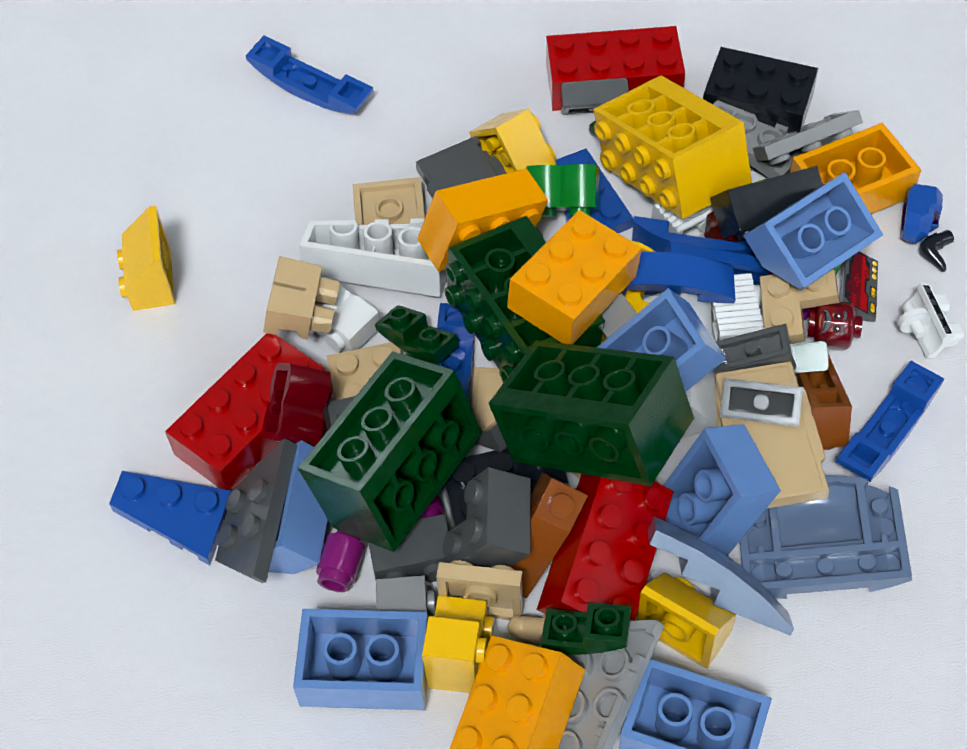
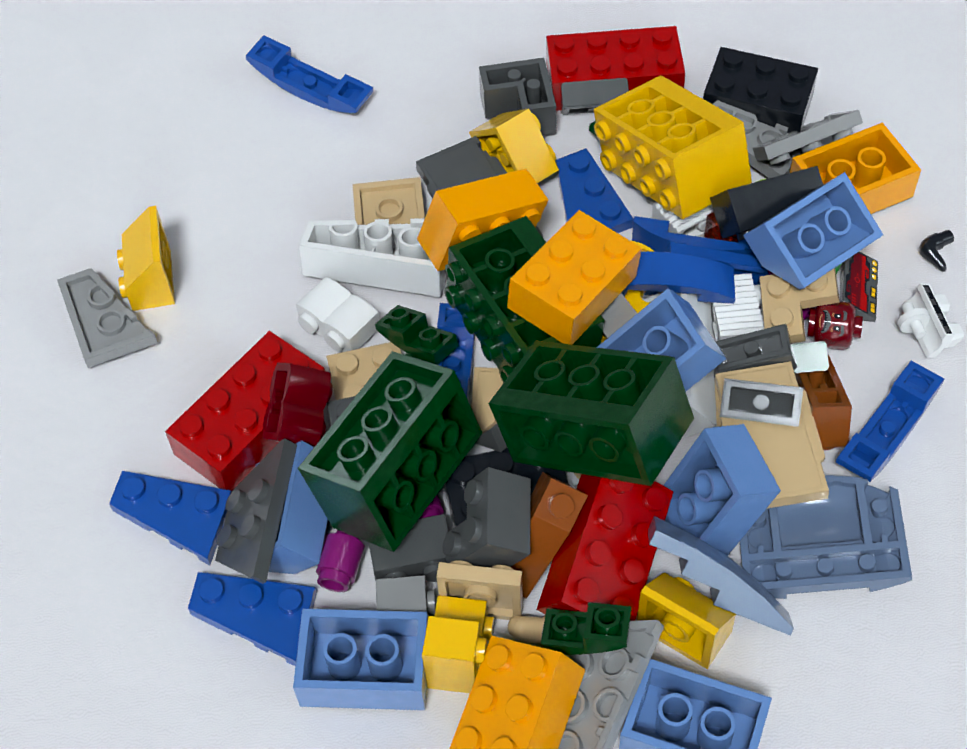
(101, 320): none -> light grey wing
(256, 611): none -> blue wing
(294, 297): tan hips -> none
(519, 87): none -> dark grey brick
(568, 187): green brick -> none
(920, 212): blue rock -> none

